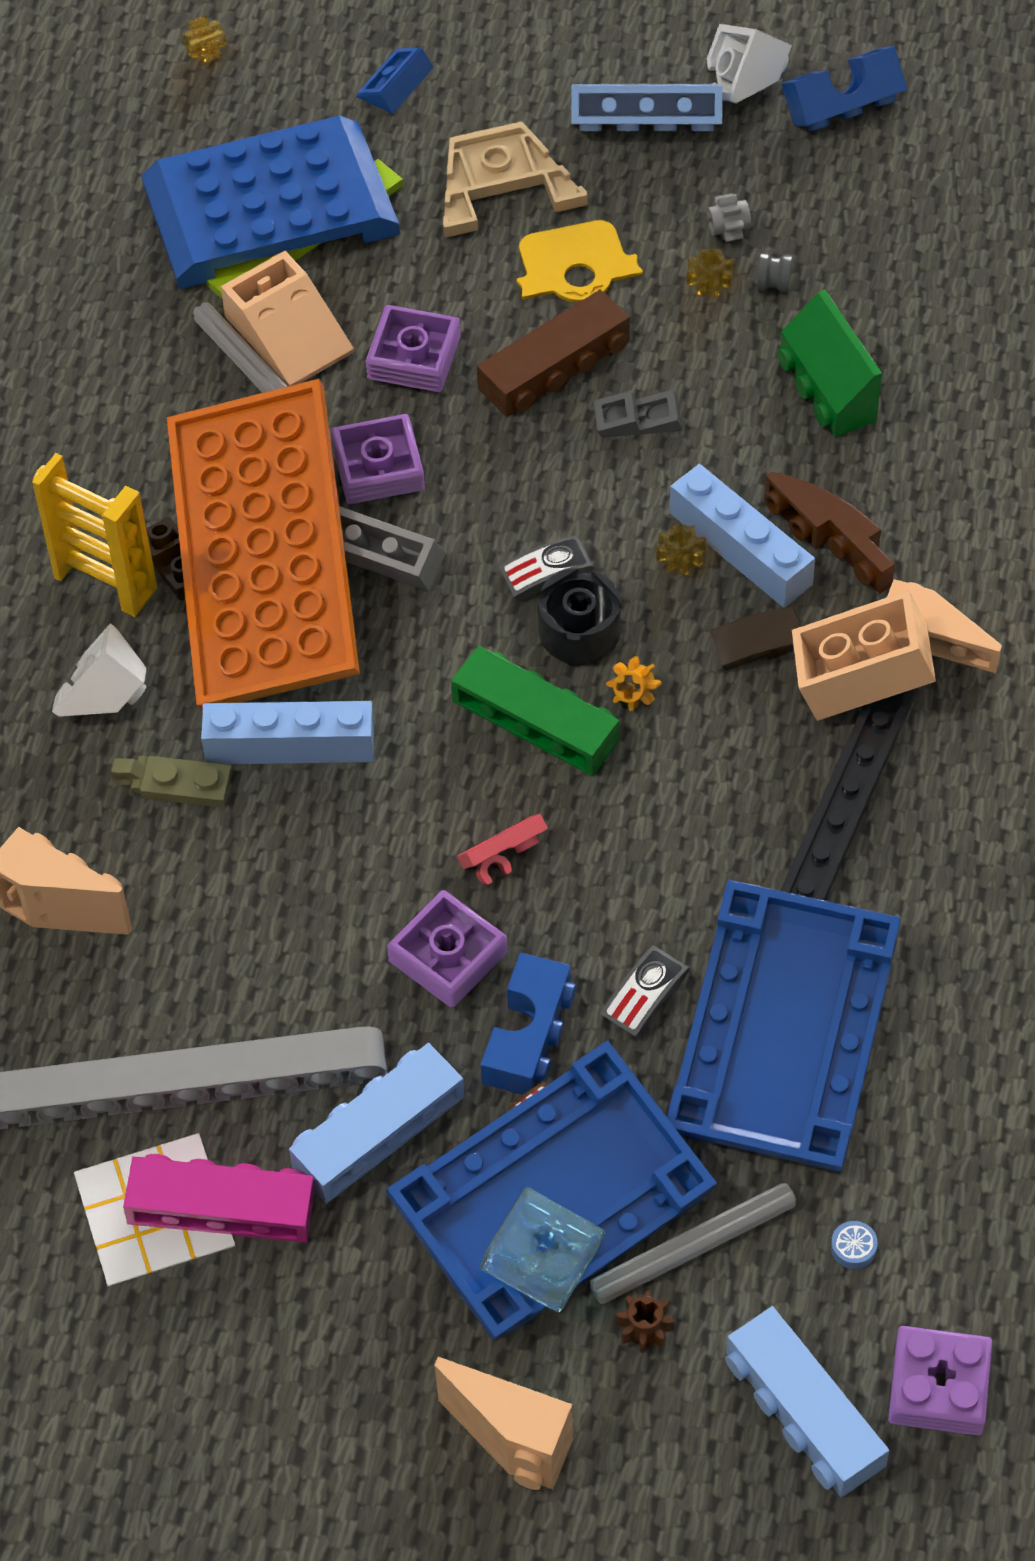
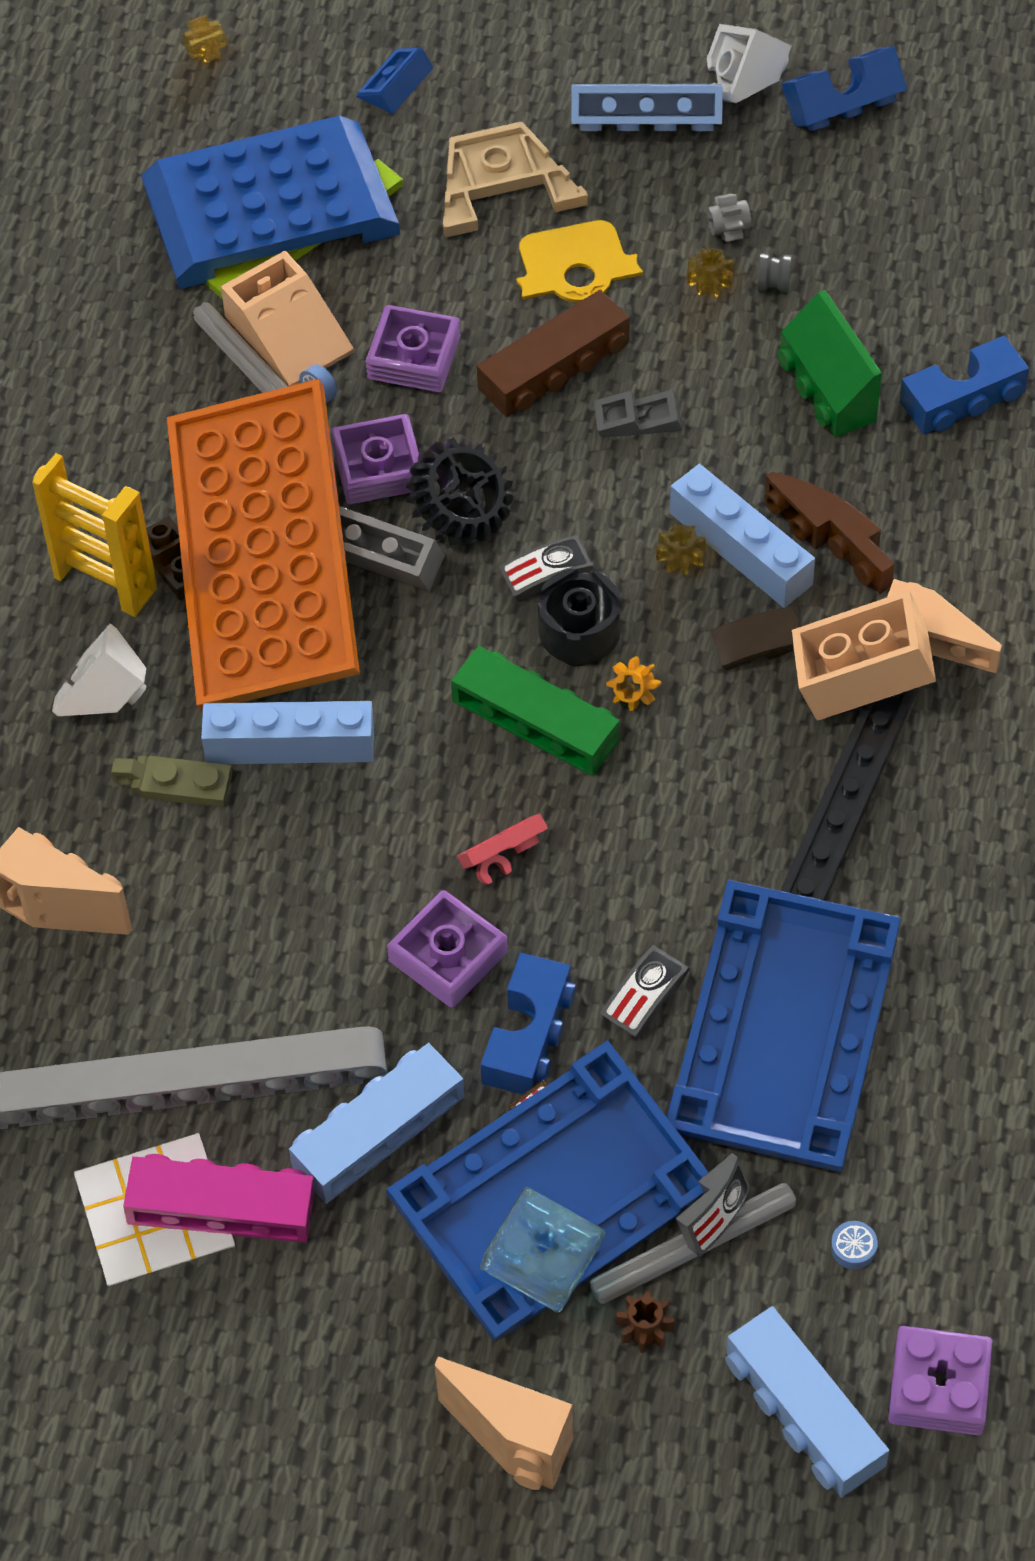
(319, 372): none -> medium blue tile
(461, 469): none -> black gear
(711, 1215): none -> slope
(938, 401): none -> blue arch

